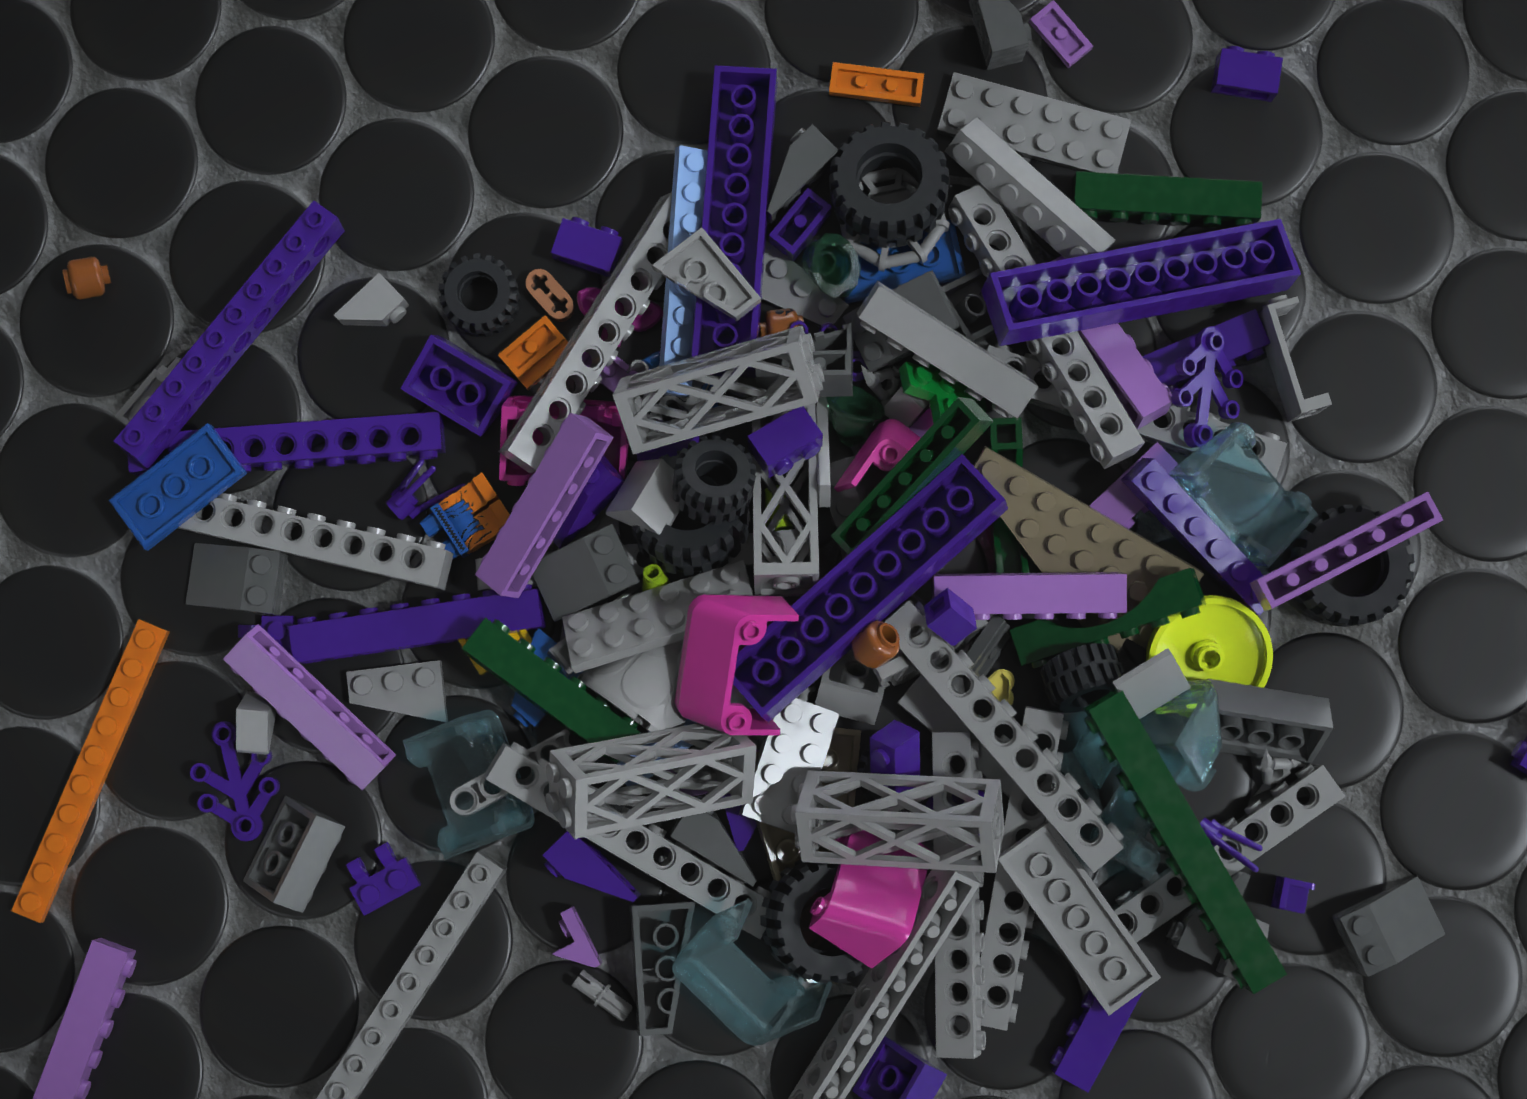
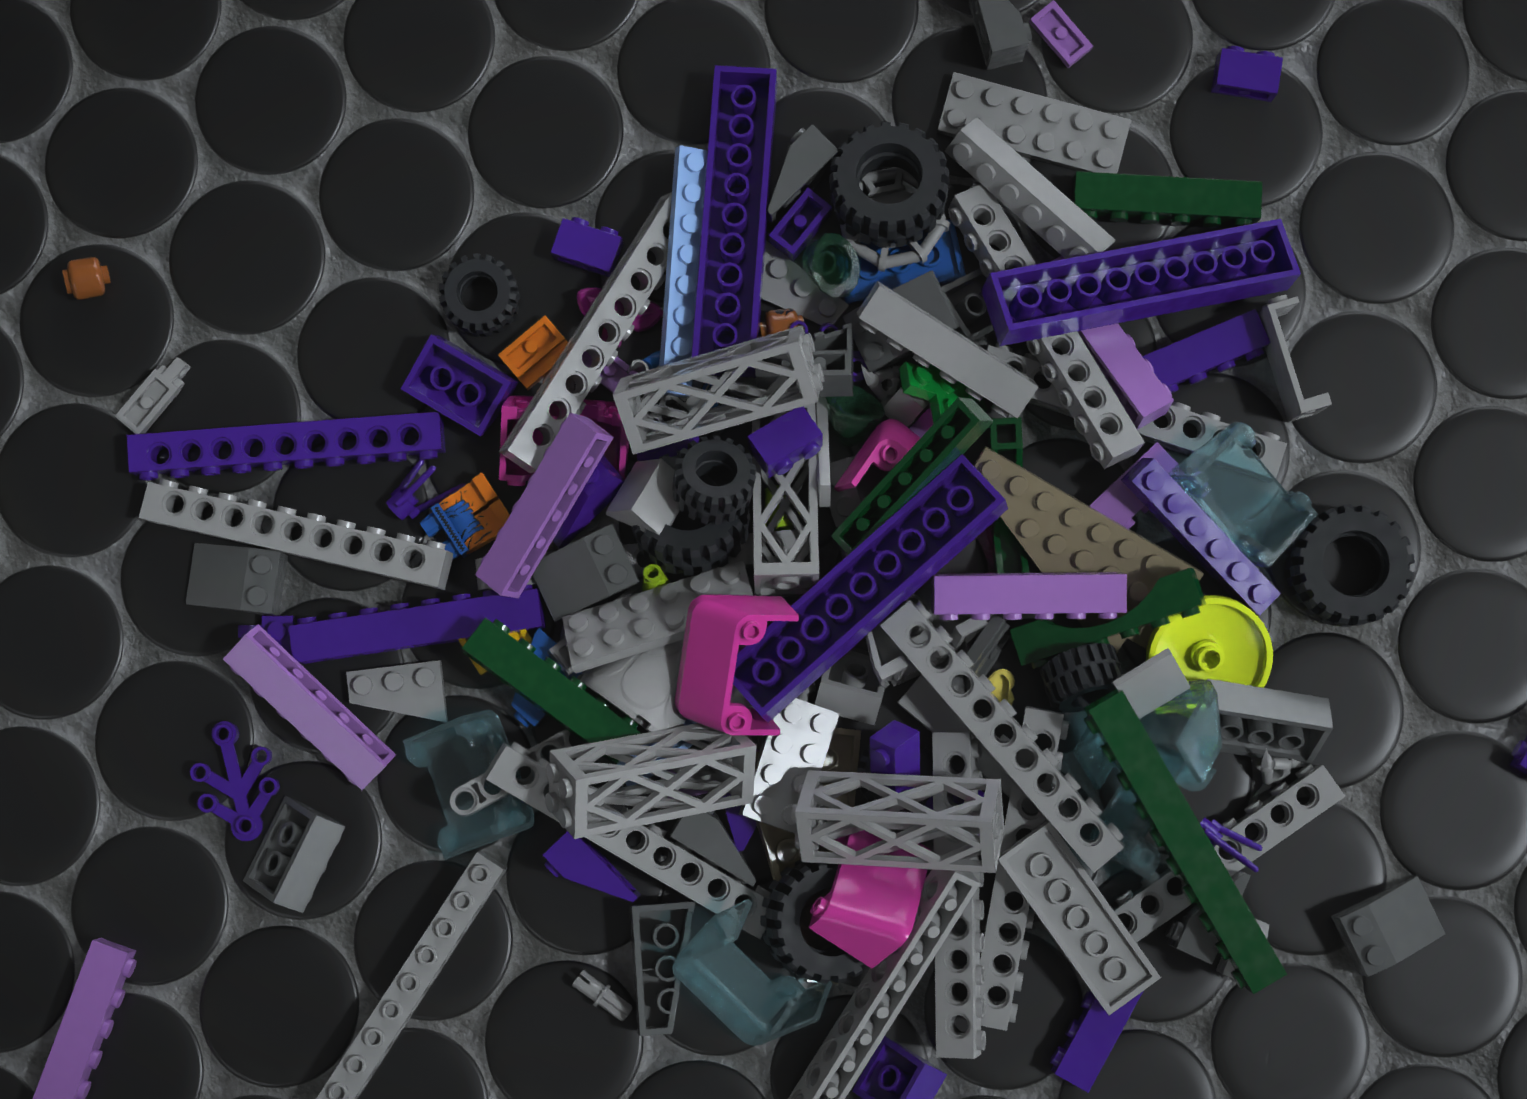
(90, 771): orange plate -> none
(178, 486): blue tile -> none
(230, 335): dark purple brick -> none
(254, 724): light grey slope -> none
(374, 305): light grey slope -> none
(385, 885): dark purple plate -> none
(544, 299): nougat beam -> none
(582, 948): medium lavender slope -> none
(708, 274): light grey wing -> none
(876, 84): orange plate -> none
(876, 644): dark orange head -> none
(950, 617): dark purple panel -> none
(1209, 347): dark purple plant -> none
(1291, 894): dark purple panel -> none
(1346, 551): medium lavender brick -> none

